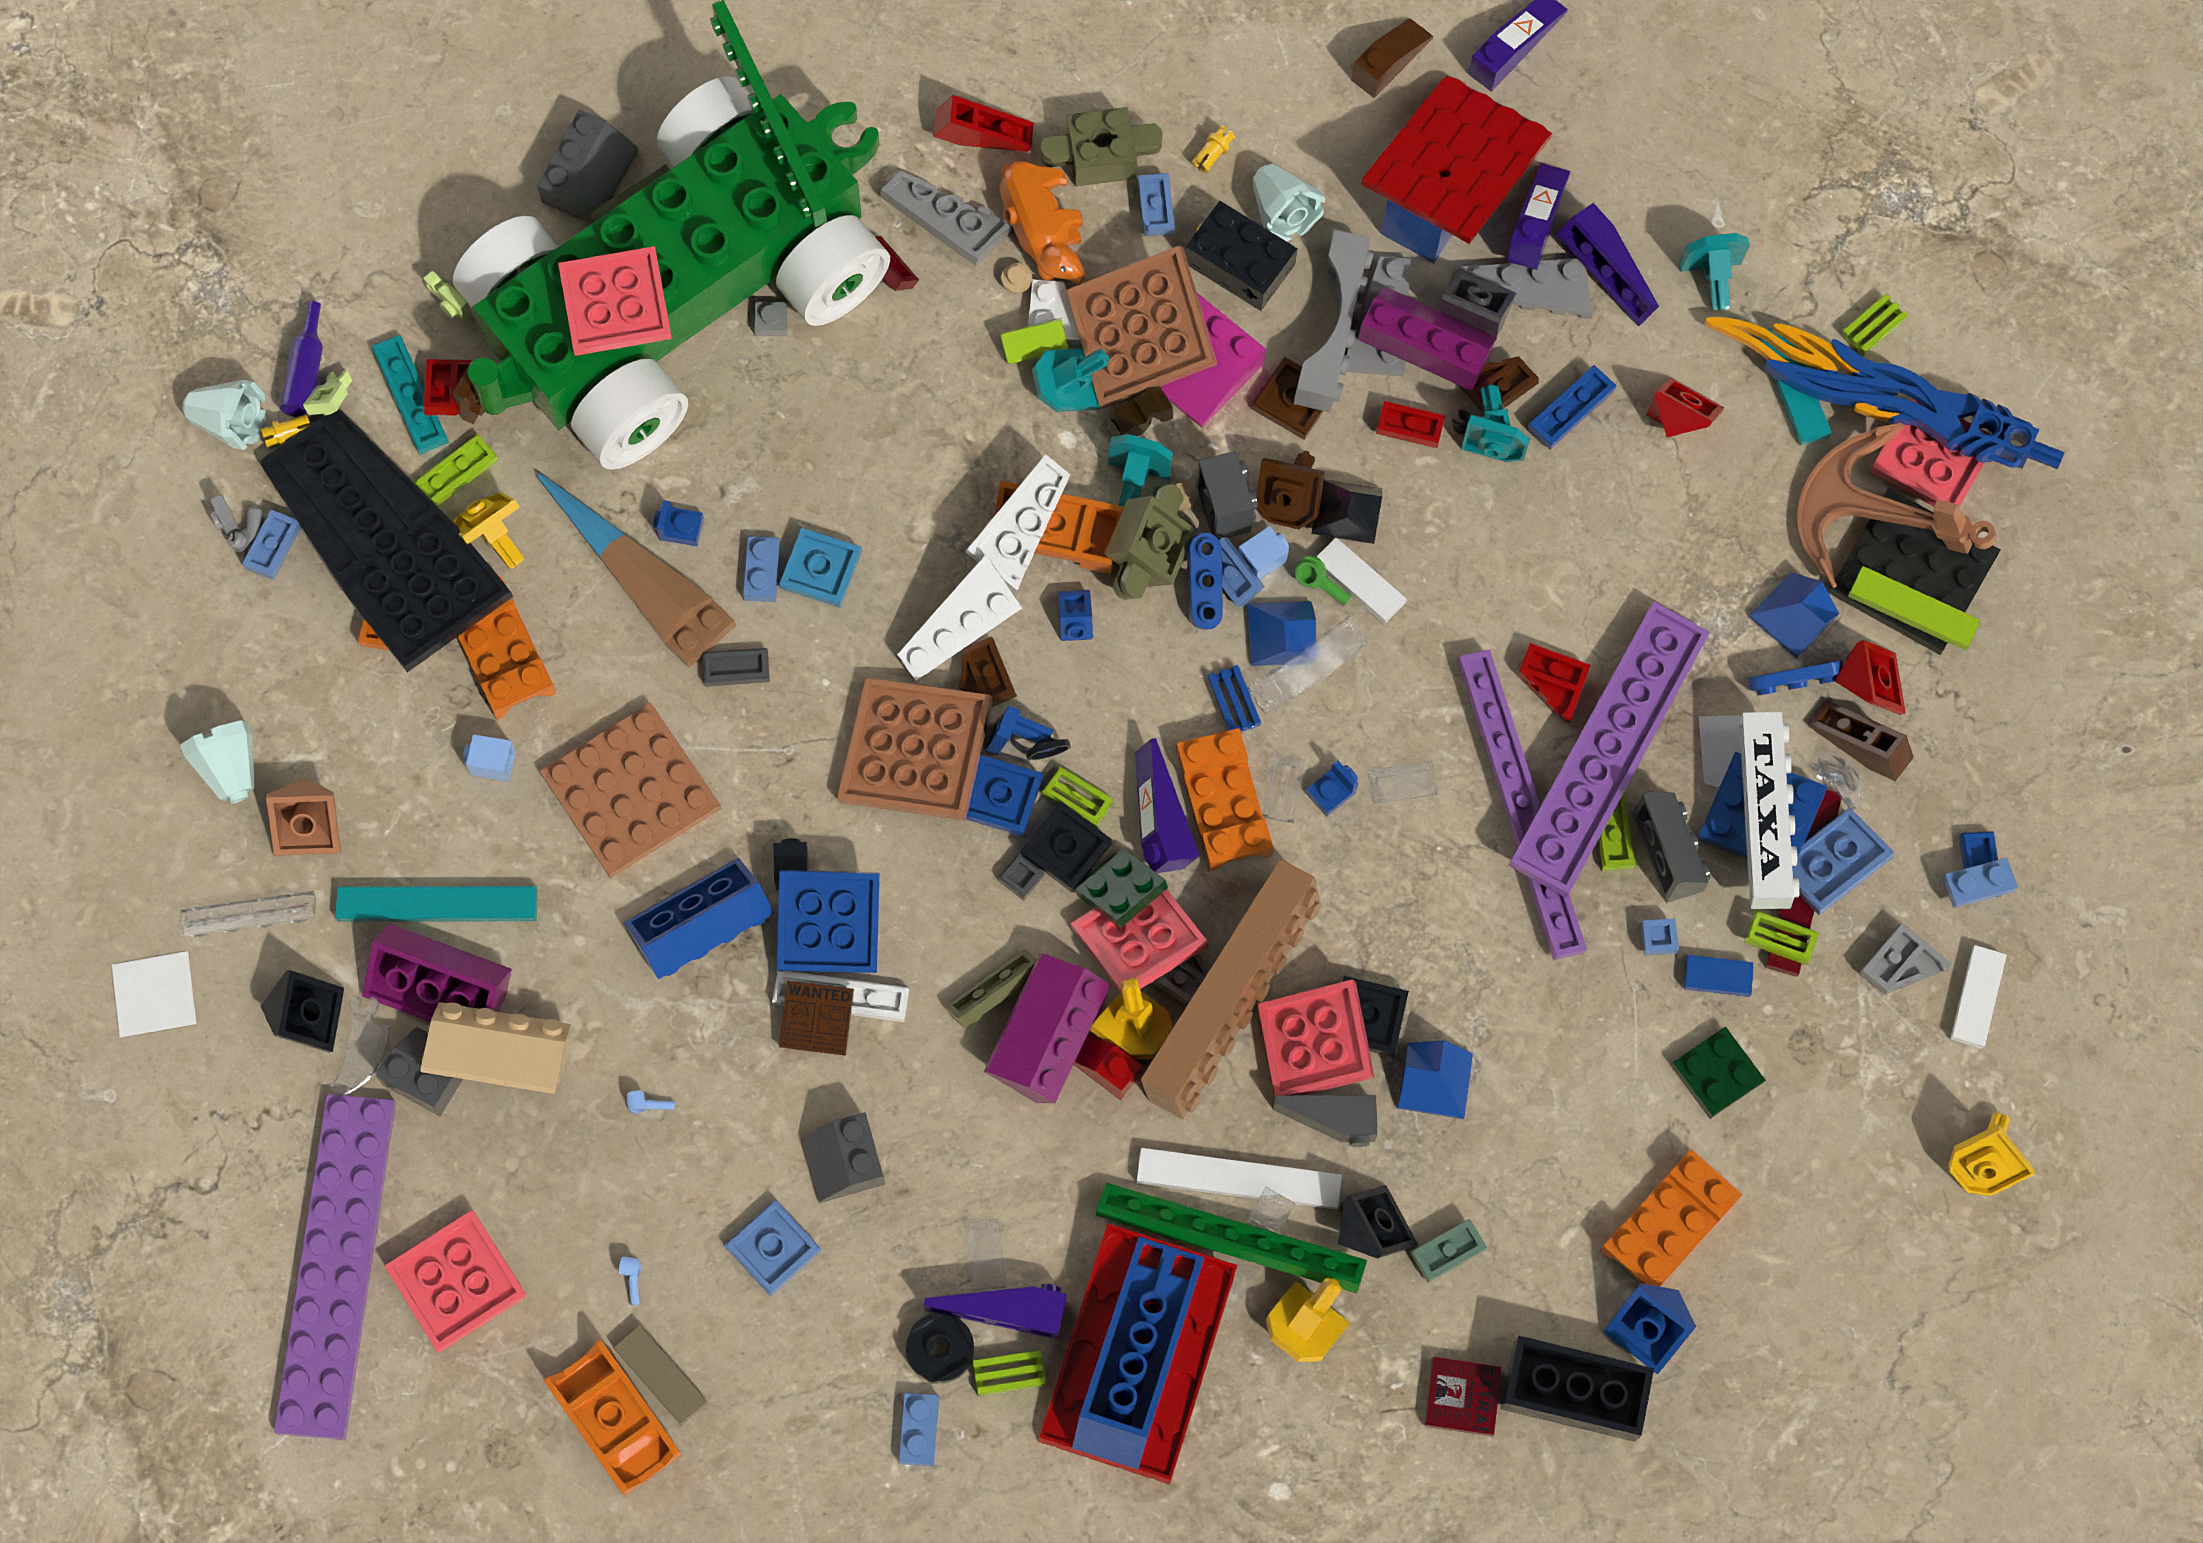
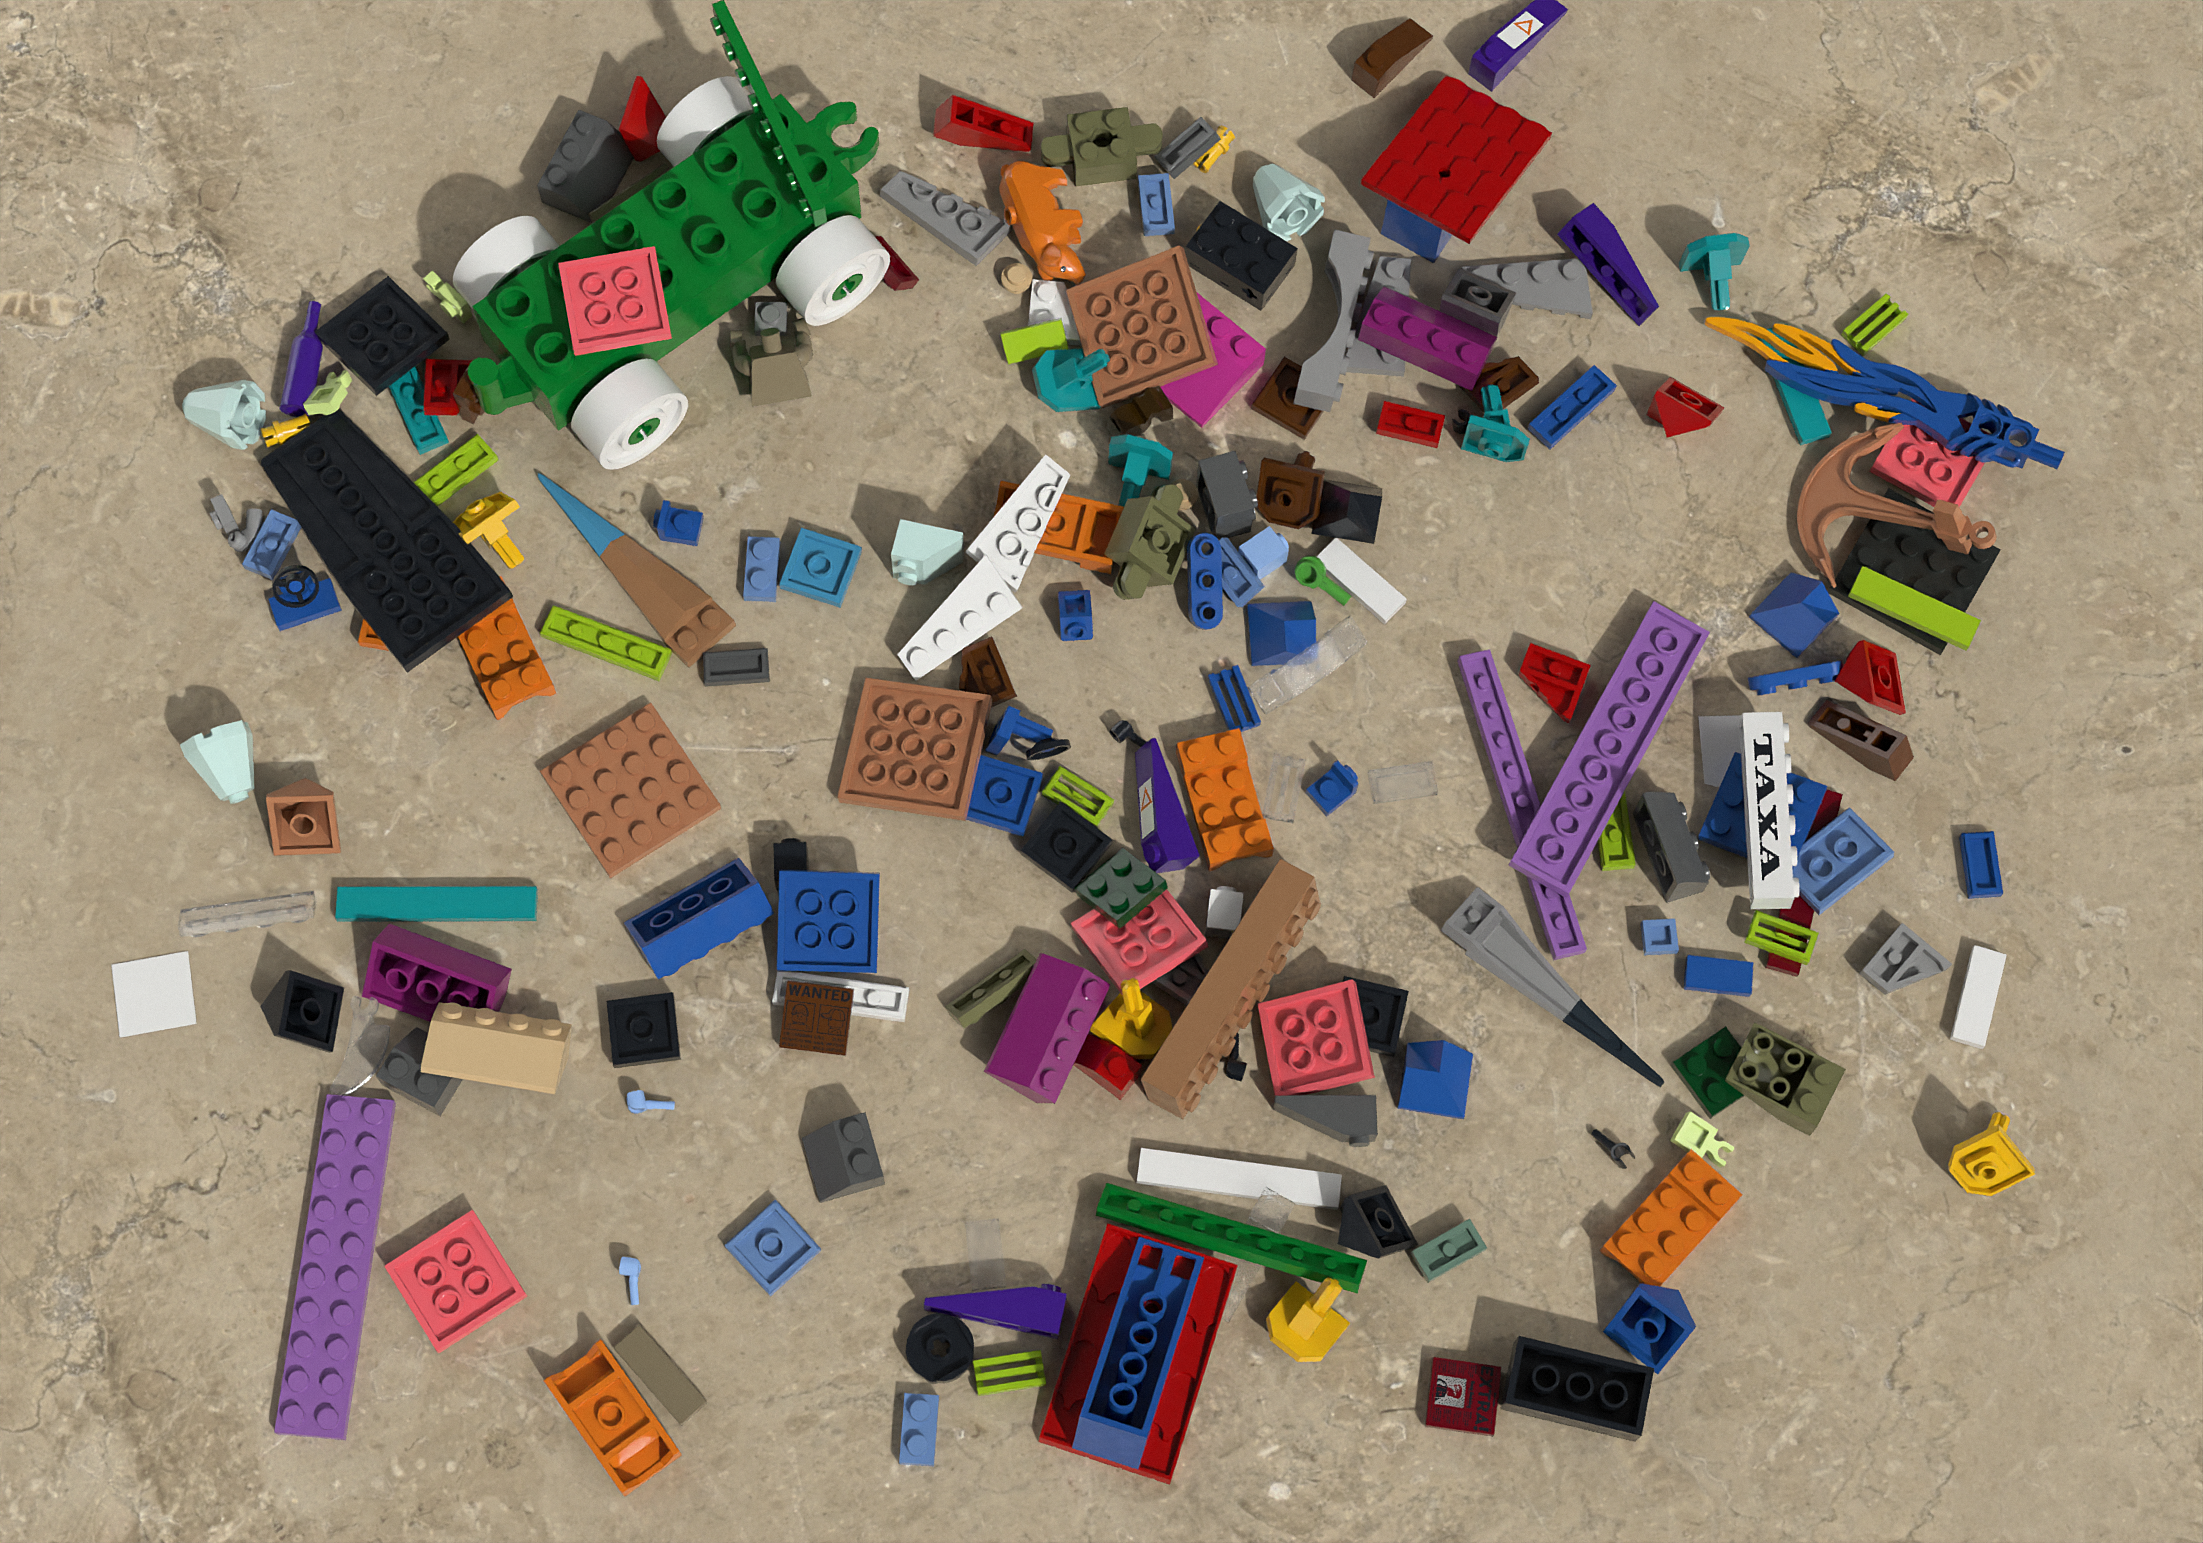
(301, 597): none -> blue piece
(382, 335): none -> black plate
(489, 757): light blue brick -> none
(606, 643): none -> lime tile
(641, 121): none -> red slope
(643, 1030): none -> black plate
(776, 365): none -> dark tan torso
(924, 552): none -> light aqua slope
(1021, 877): dark grey tile -> none
(1122, 730): none -> black hand
(1187, 147): none -> dark grey tile
(1223, 912): none -> white brick
(1235, 1068): none -> black hand
(1504, 949): none -> light grey plate
(1538, 216): dark purple slope -> none
(1616, 1150): none -> black hand
(1699, 1136): none -> yellowish green plate
(1784, 1078): none -> olive slope
(1841, 776): clear hat -> none
(1980, 882): medium blue plate -> none

